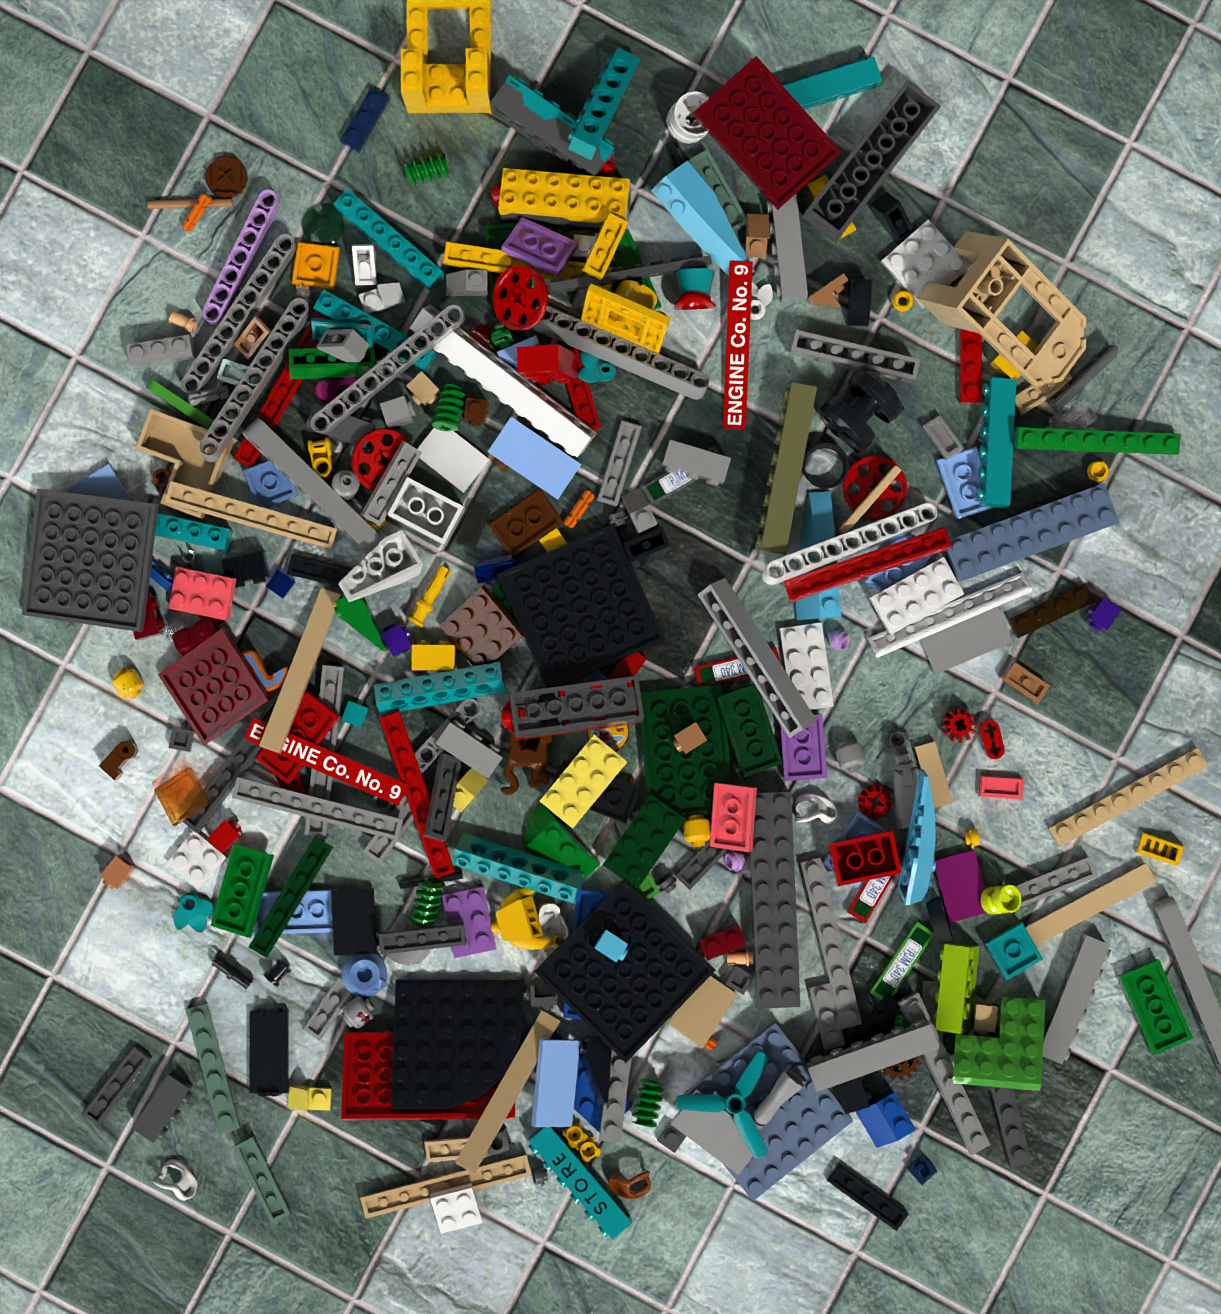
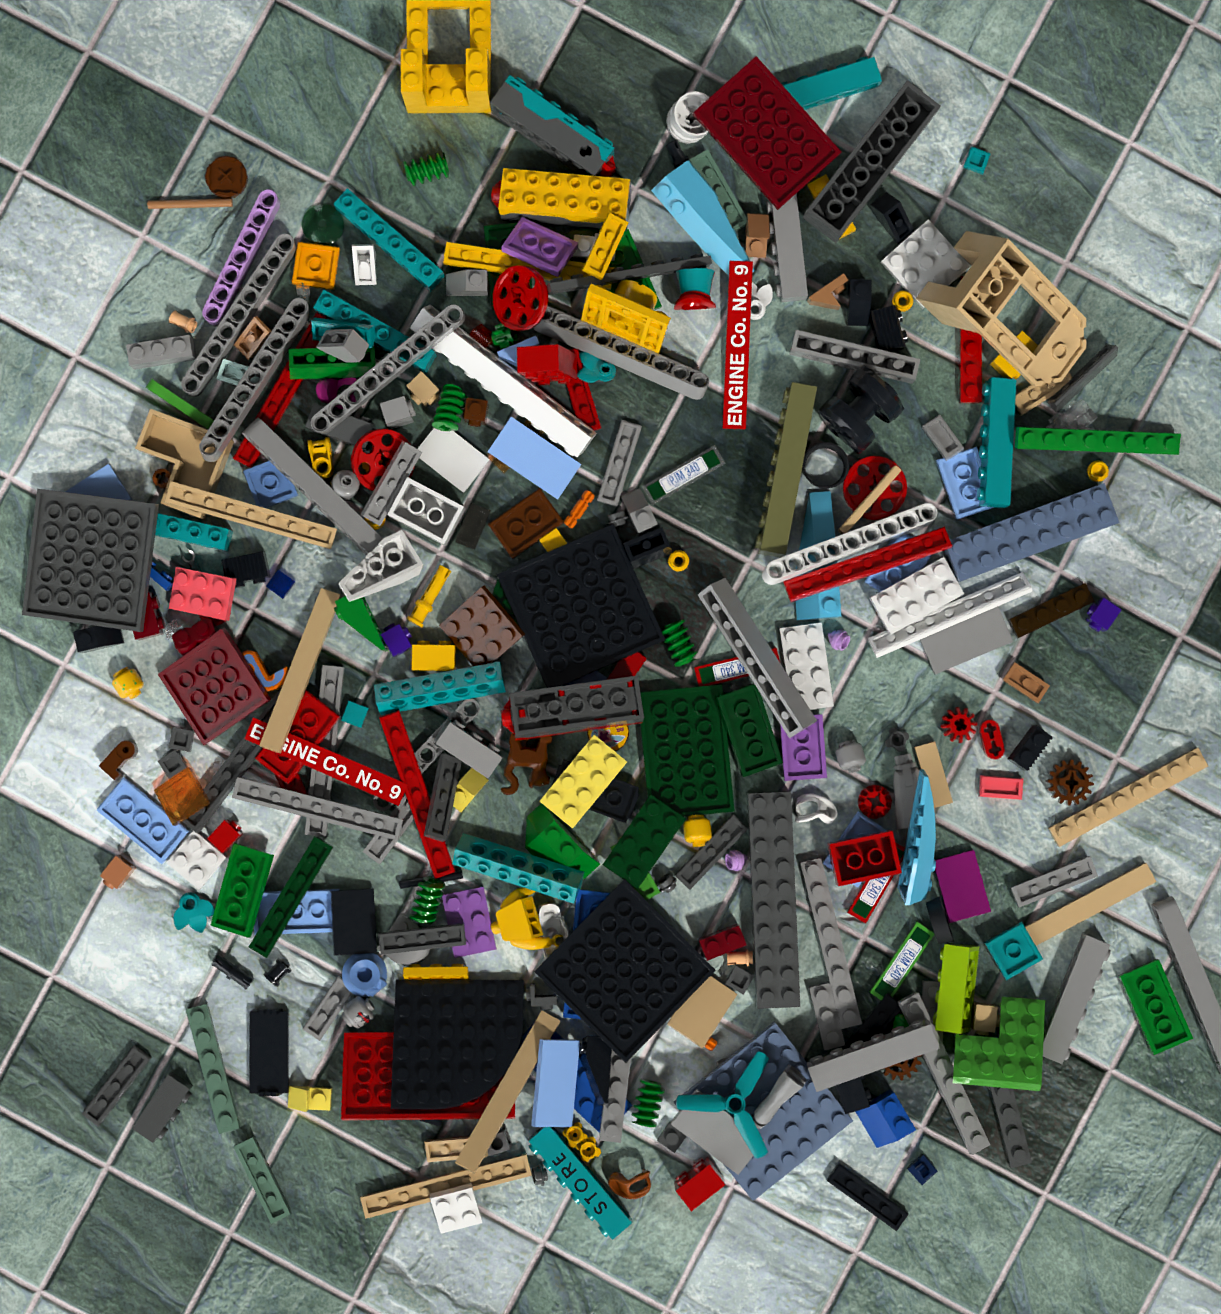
(97, 638): none -> black slope
(142, 820): none -> light blue tile
(172, 764): none -> dark grey plate
(185, 1187): white piece -> none
(196, 212): orange axle -> none
(208, 395): light grey axle -> none
(317, 570): black tile -> none
(365, 119): dark blue plate -> none
(382, 298): white slope -> none
(436, 972): none -> yellow plate
(488, 569): clear blue plate -> none
(603, 104): teal brick -> none
(611, 946): medium azure brick -> none
(678, 553): none -> yellow plate
(679, 643): none -> green piece
(689, 738): medium nougat brick -> none
(696, 463): light grey brick -> none
(699, 1183): none -> red brick
(733, 817): coral plate -> none
(887, 329): none -> black brick
(972, 837): yellow plate -> none
(976, 160): none -> teal tile
(1001, 899): neon yellow wheel -> none
(1030, 748): none -> black brick
(1070, 774): none -> reddish brown gear
(1177, 856): yellow slope -> none

